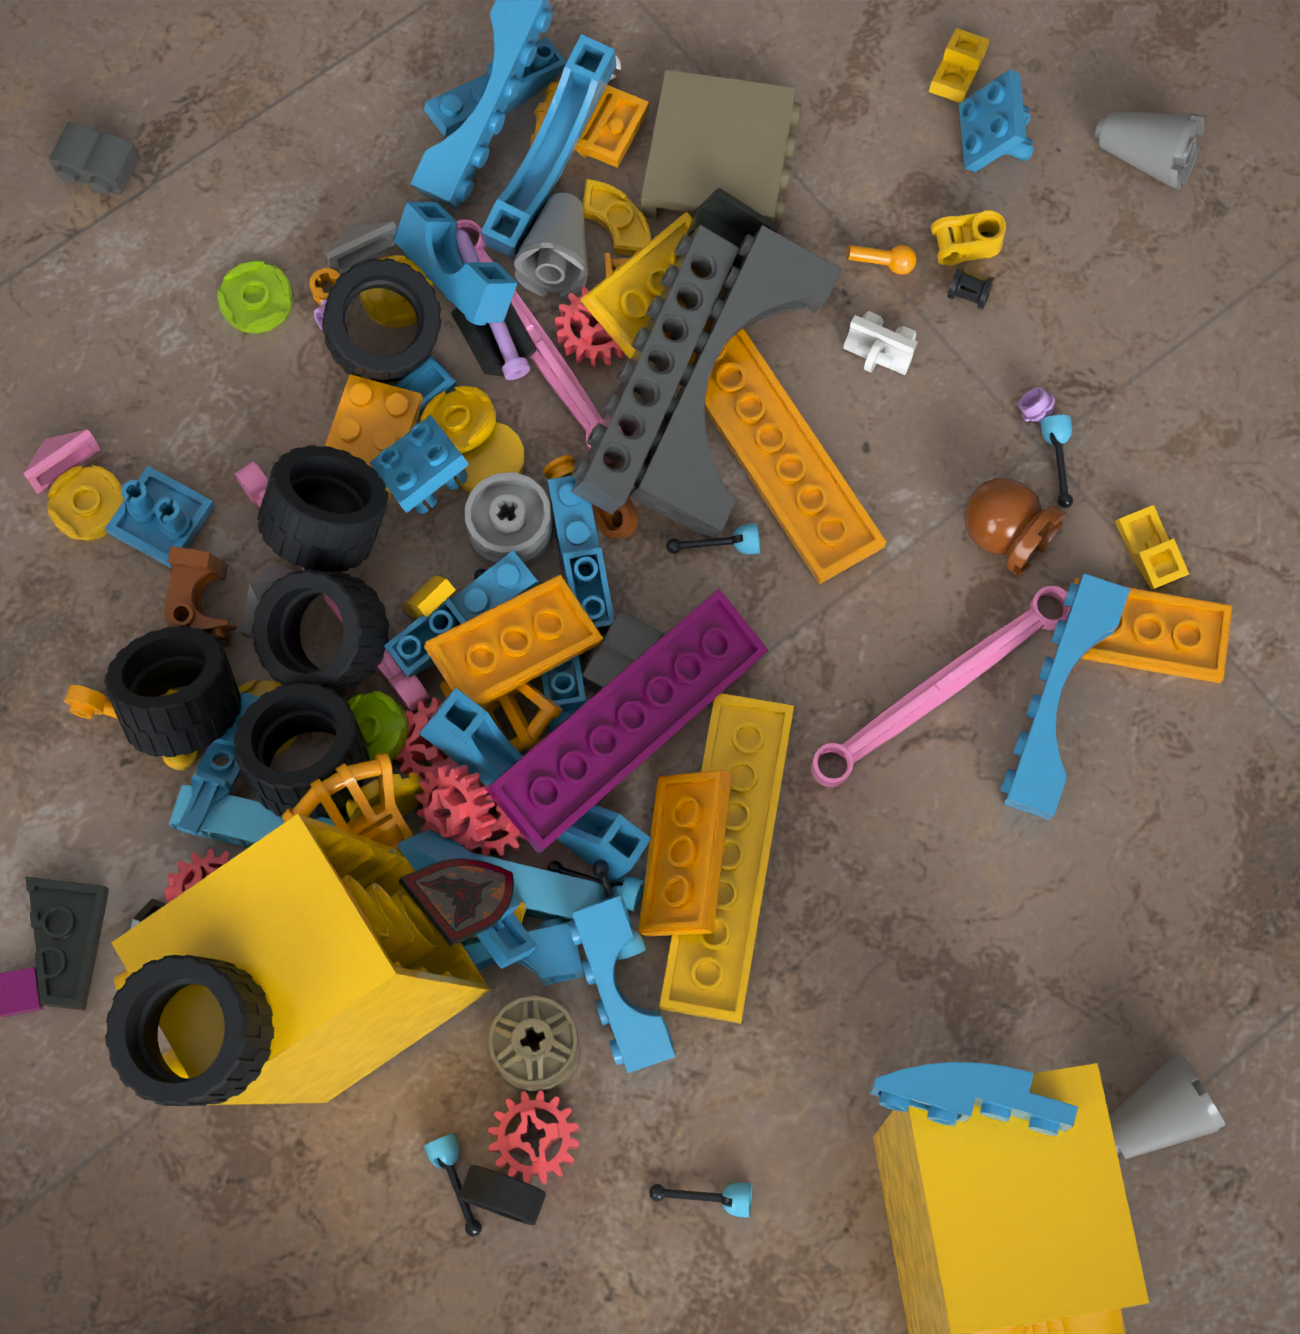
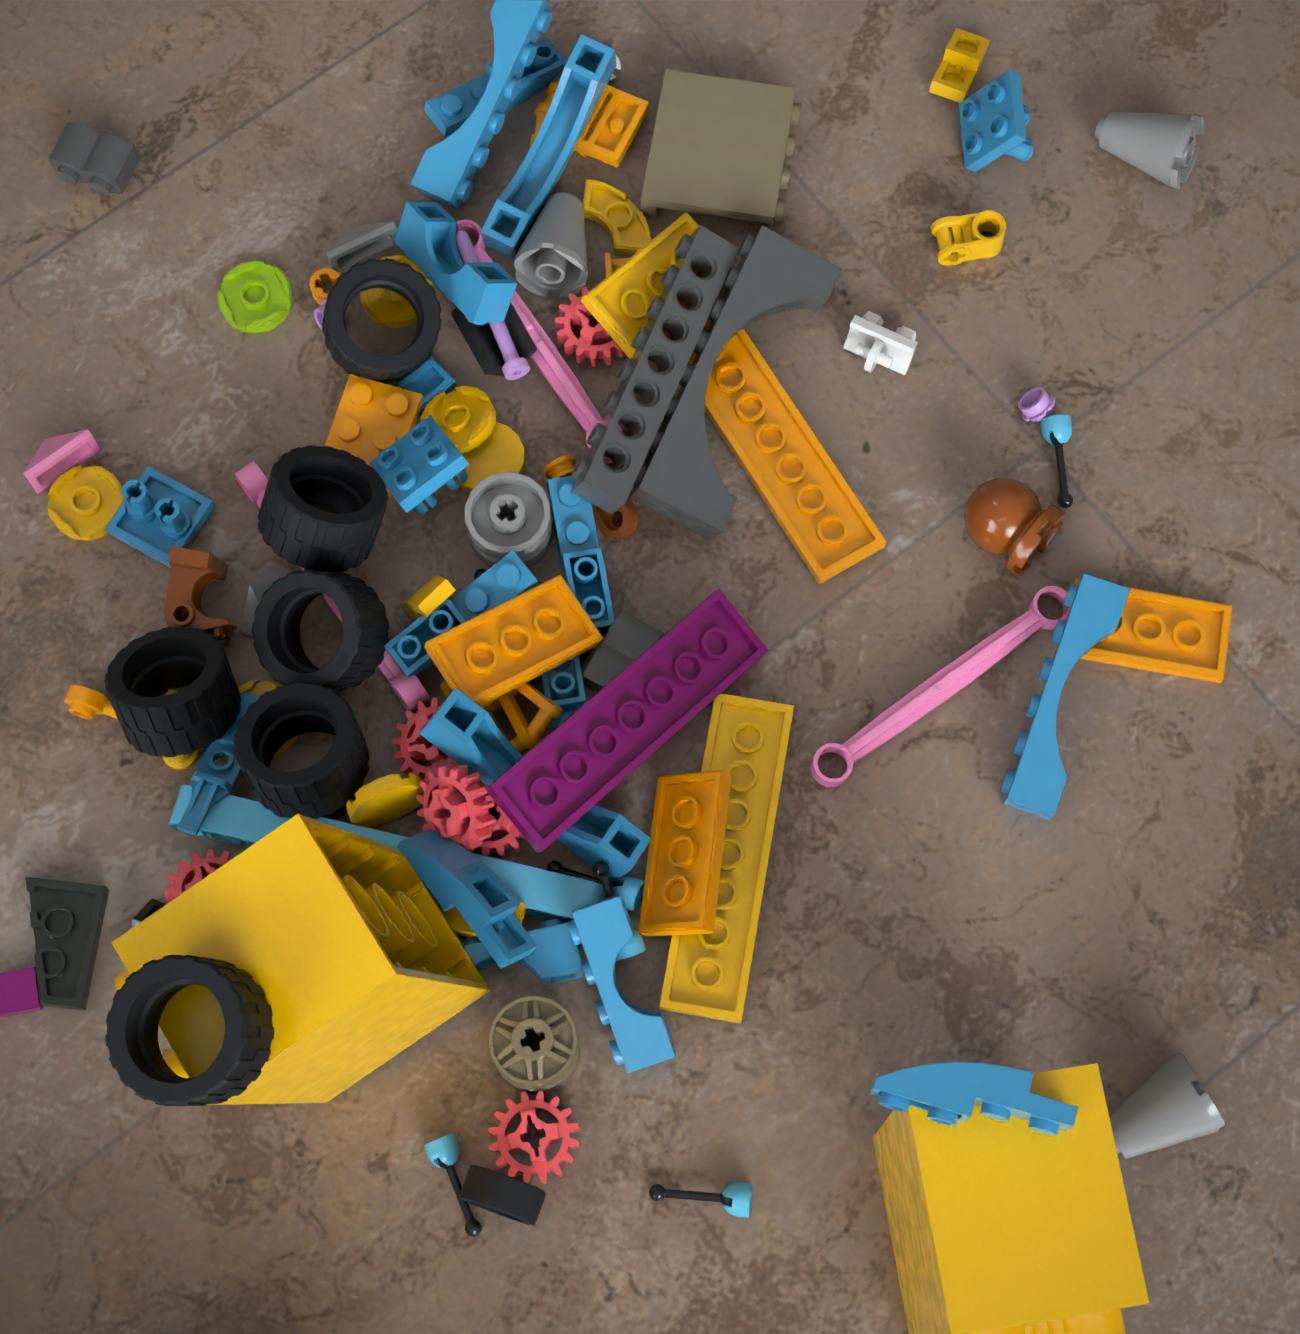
(380, 823): light orange plate -> none
(381, 723): lime tile -> none
(461, 896): shield -> none
(729, 219): pearl dark grey panel -> none
(744, 539): hinge -> none
(899, 259): light orange bar -> none
(970, 287): black bush -> none
(1150, 547): yellow slope -> none

